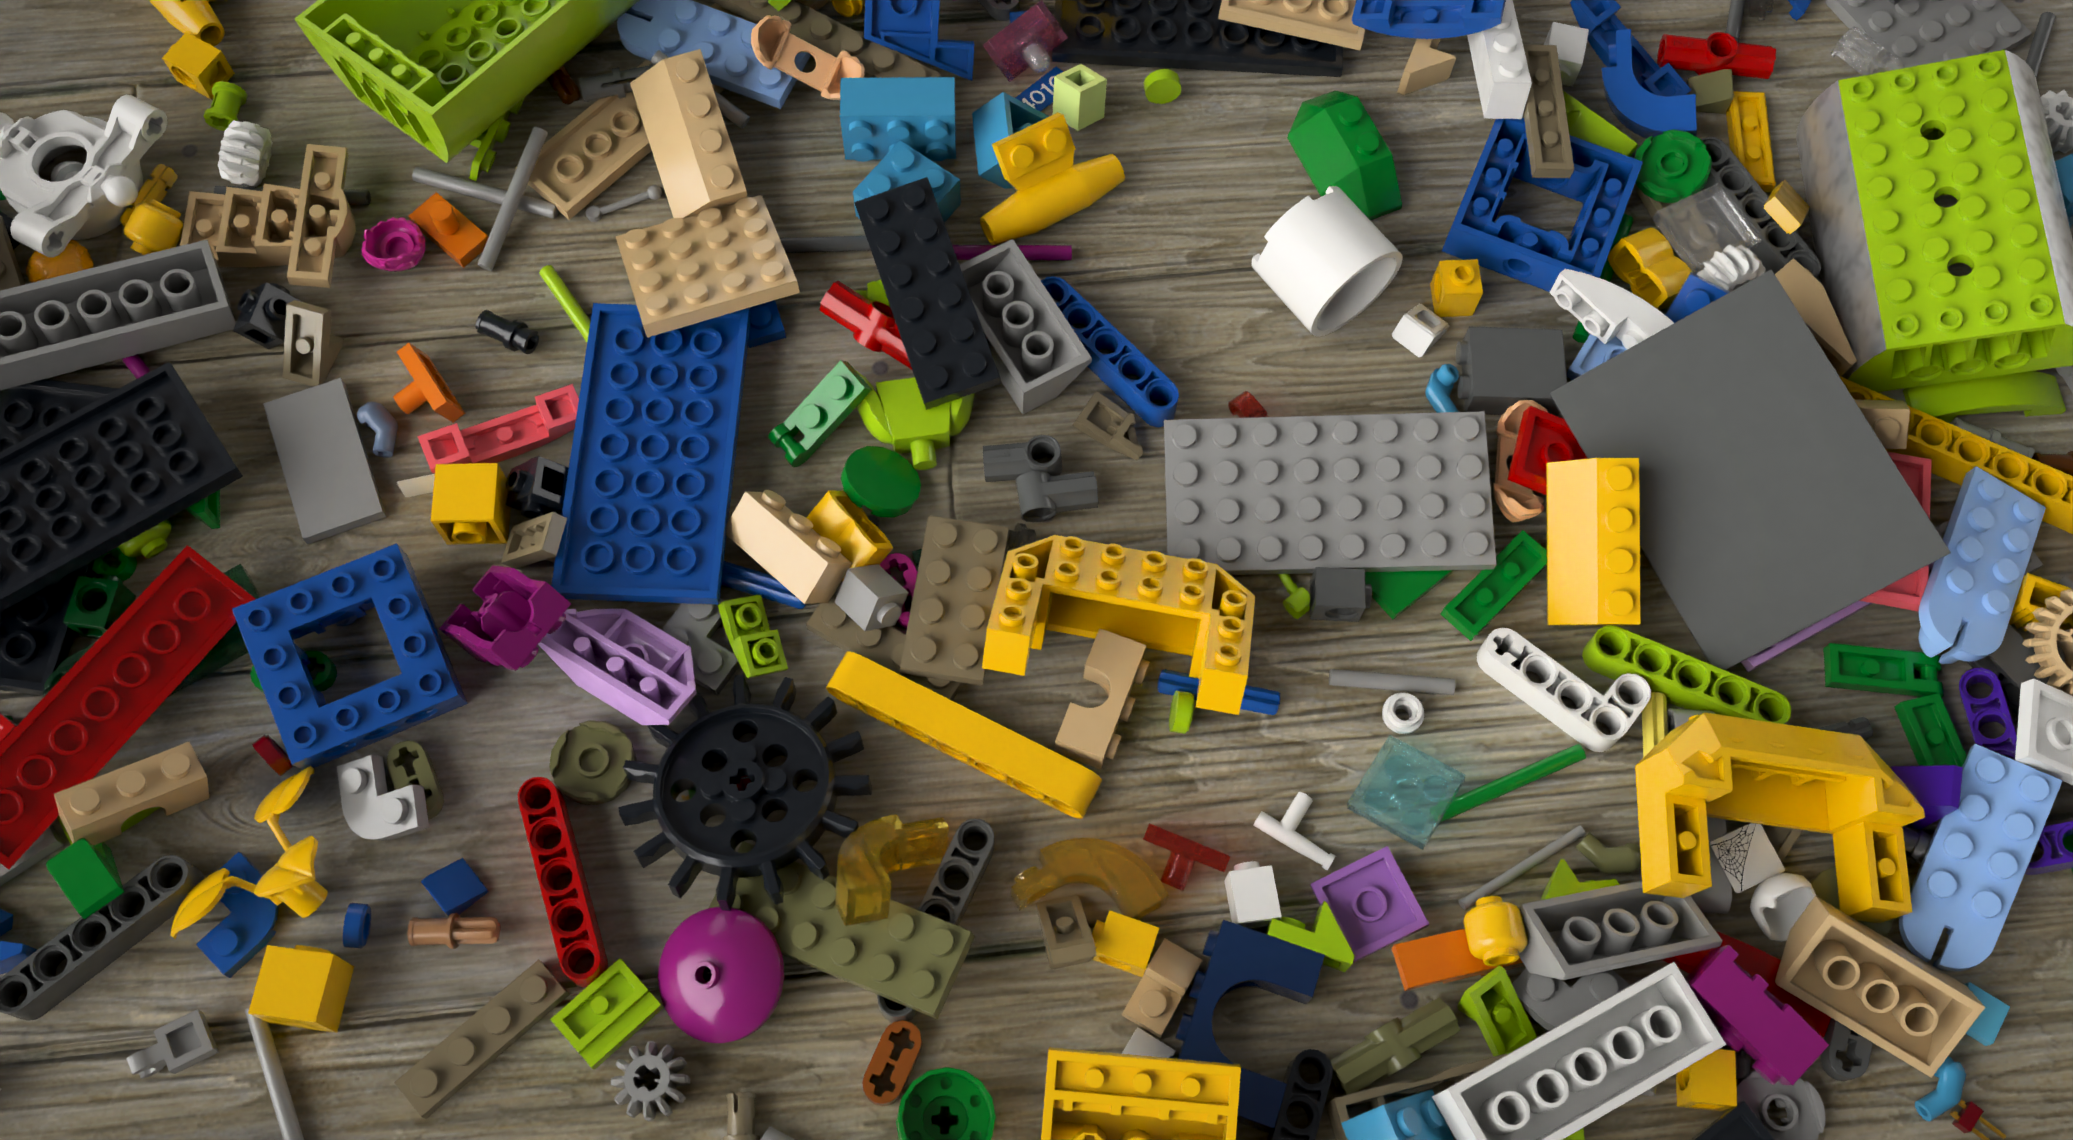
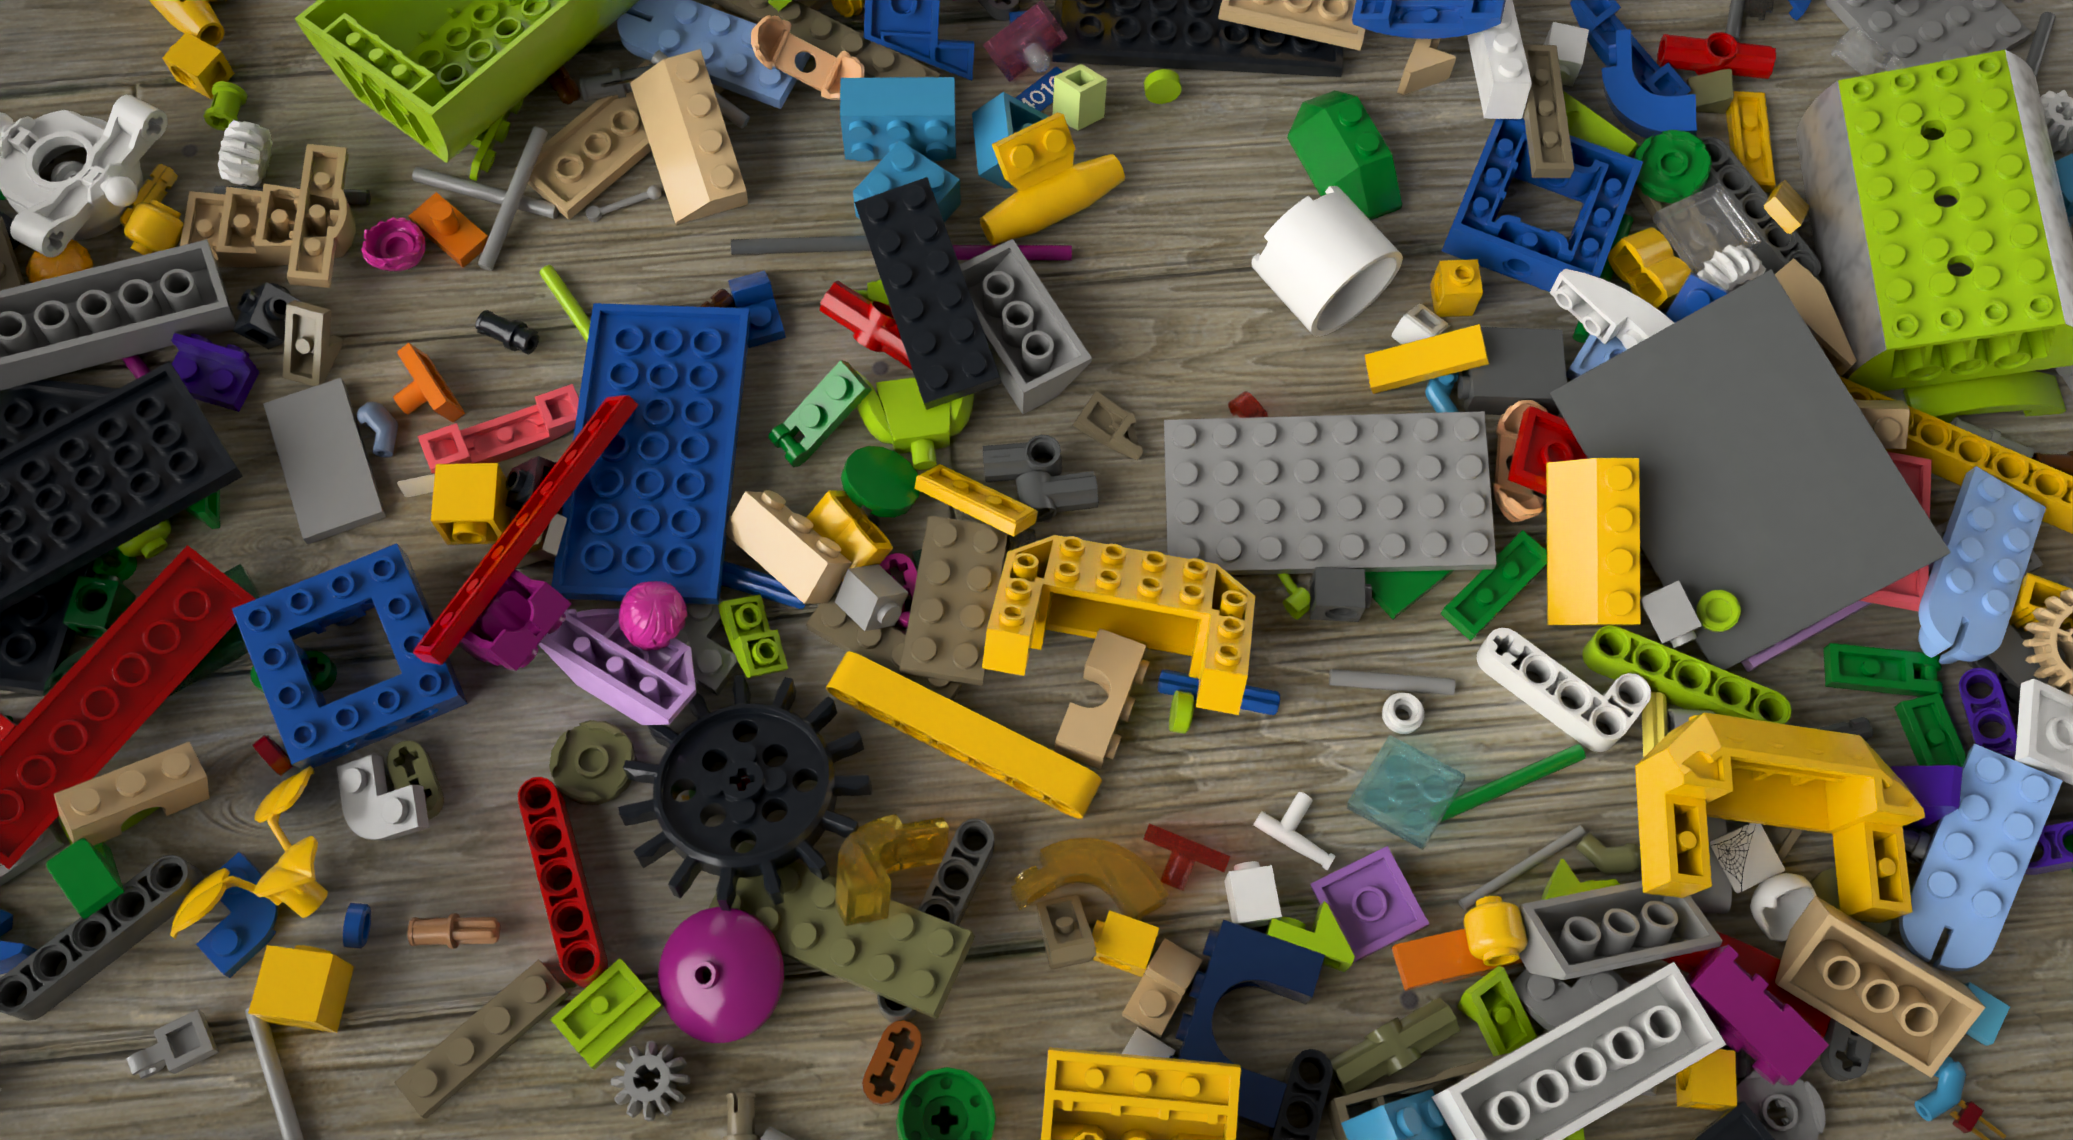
(214, 372): none -> dark purple bracket
(455, 887): blue slope -> none
(524, 530): none -> red tile
(652, 615): none -> dark pink hair
(706, 265): tan plate -> none
(976, 499): none -> yellow tile
(1123, 361): blue beam -> none
(1426, 359): none -> yellow tile
(1671, 614): none -> light grey brick
(1718, 610): none -> lime tile

